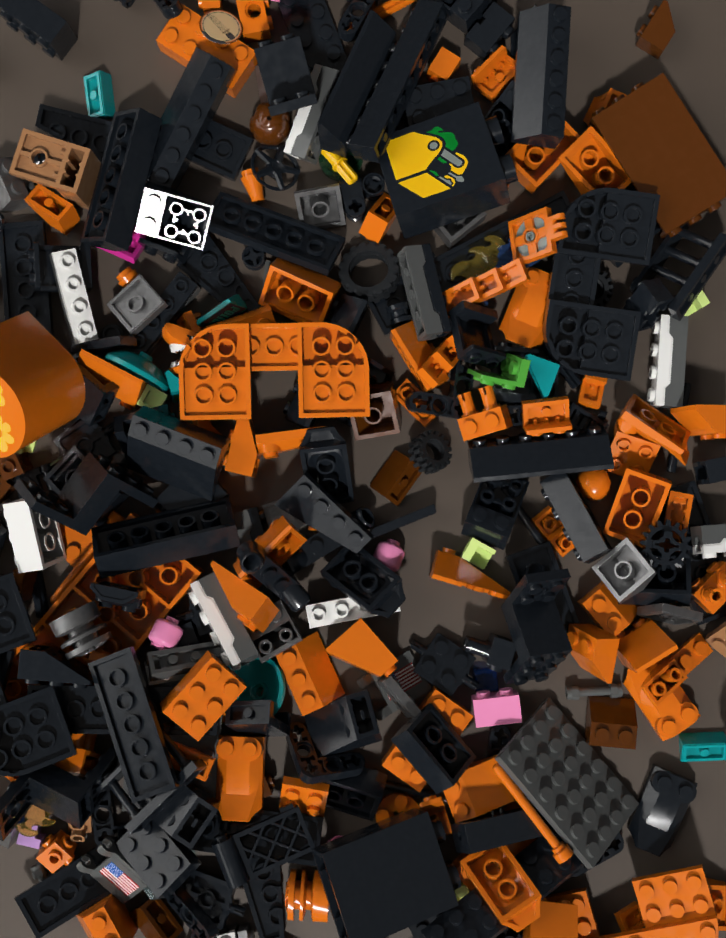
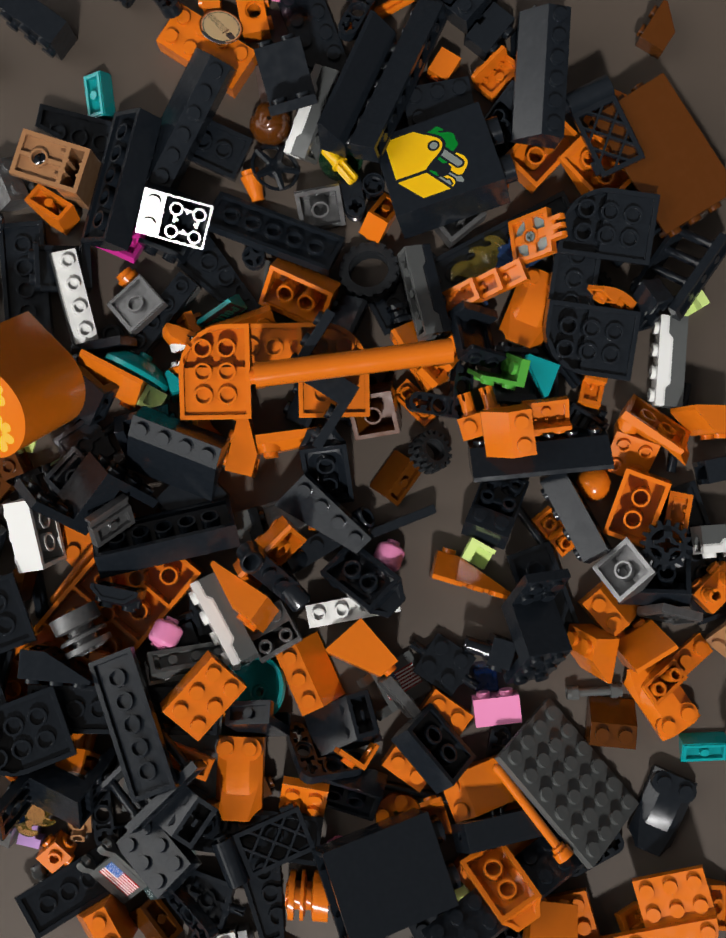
(110, 520): none -> flat silver plate
(337, 389): none -> black bracket
(352, 363): none -> orange piece
(365, 759): none -> orange bracket
(508, 431): none -> orange slope
(584, 102): none -> black piece
(616, 297): none -> orange slope

